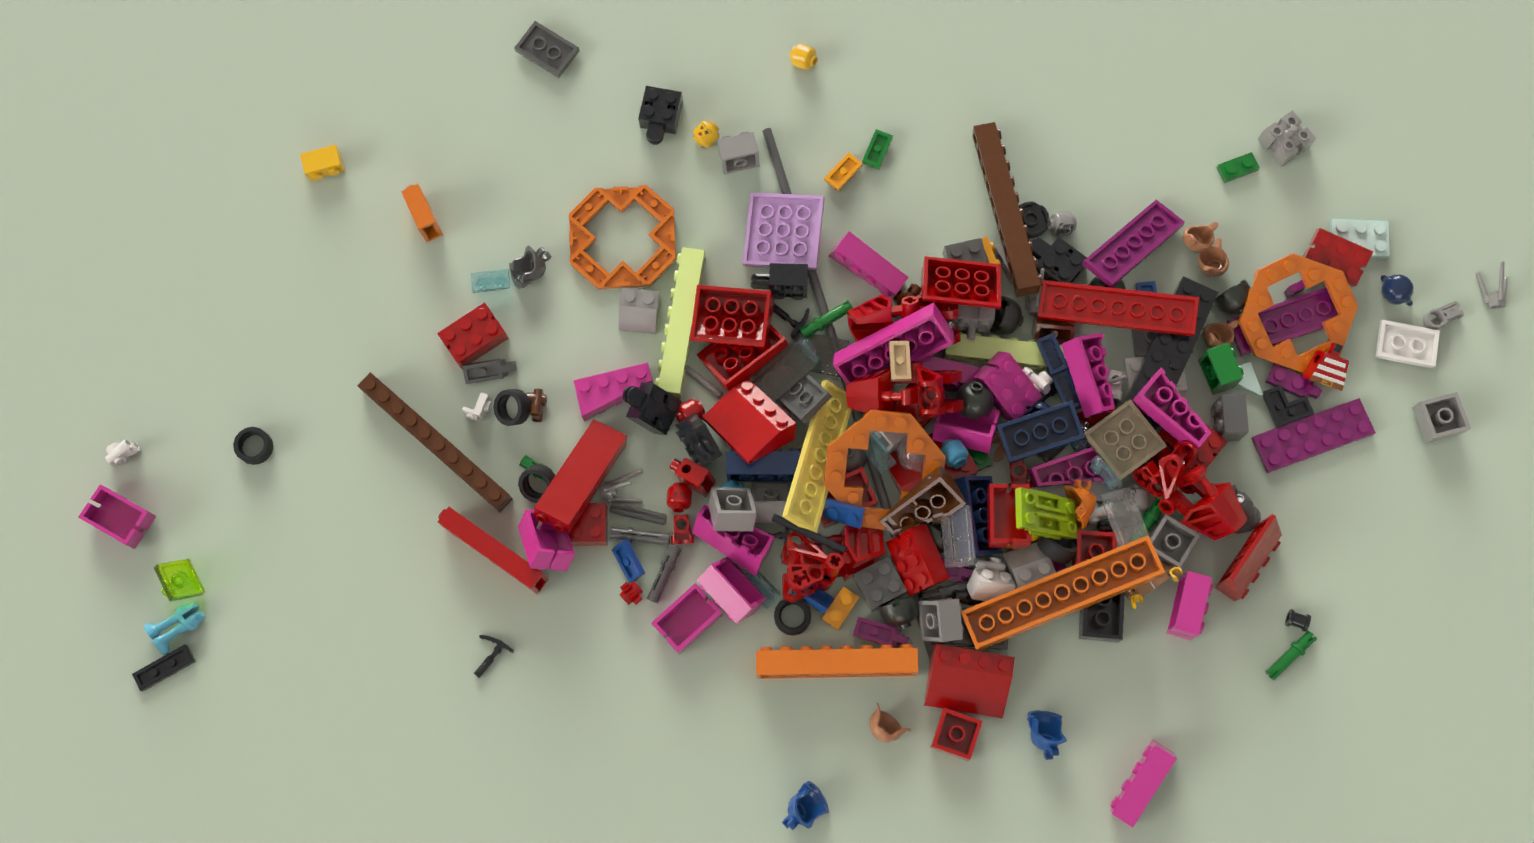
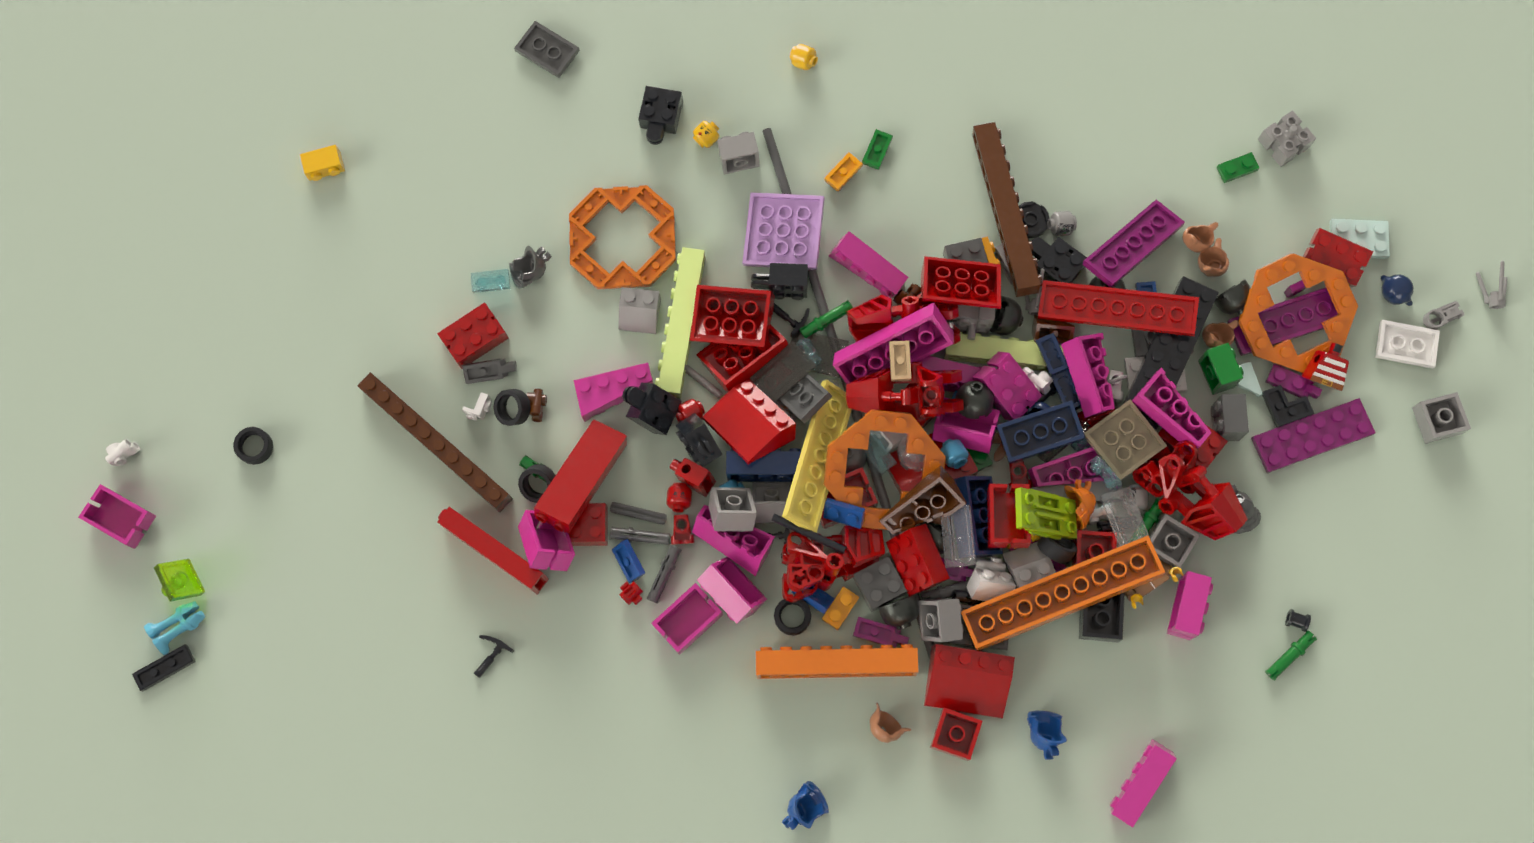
(422, 212): orange brick -> none
(609, 489): light grey plant -> none
(764, 587): clear light blue plate -> none
(1250, 559): red slope -> none

